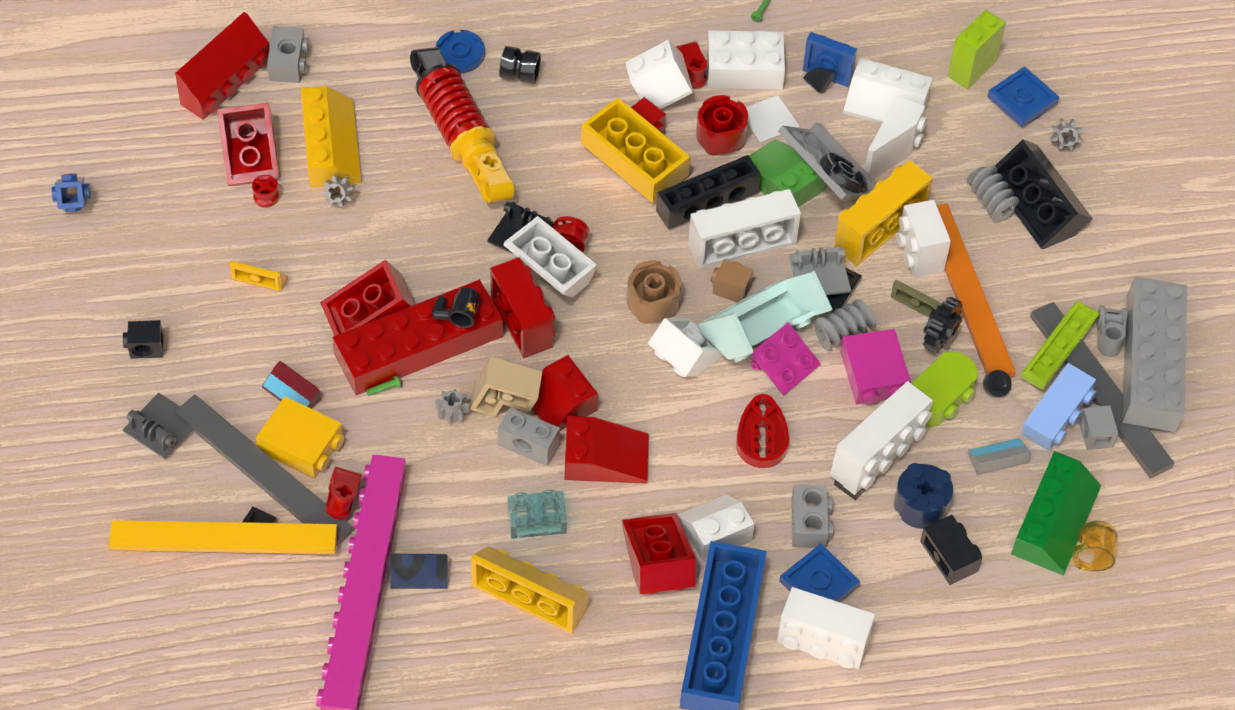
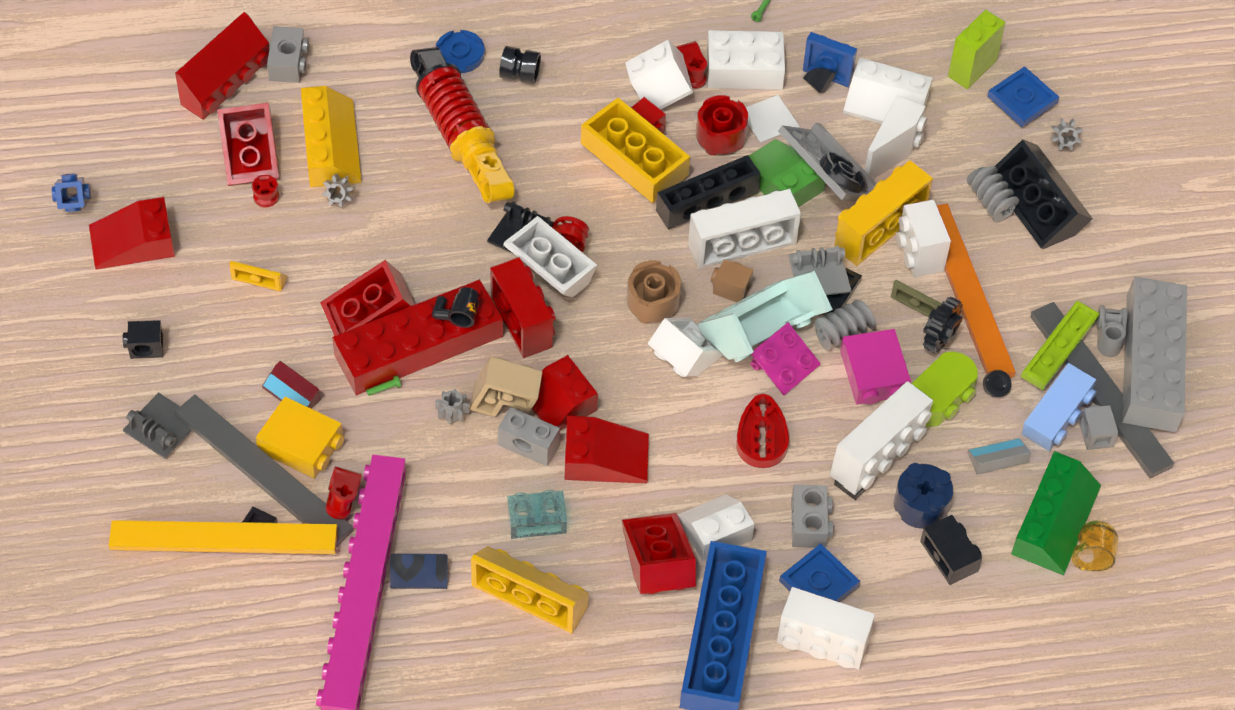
(132, 235): none -> red slope

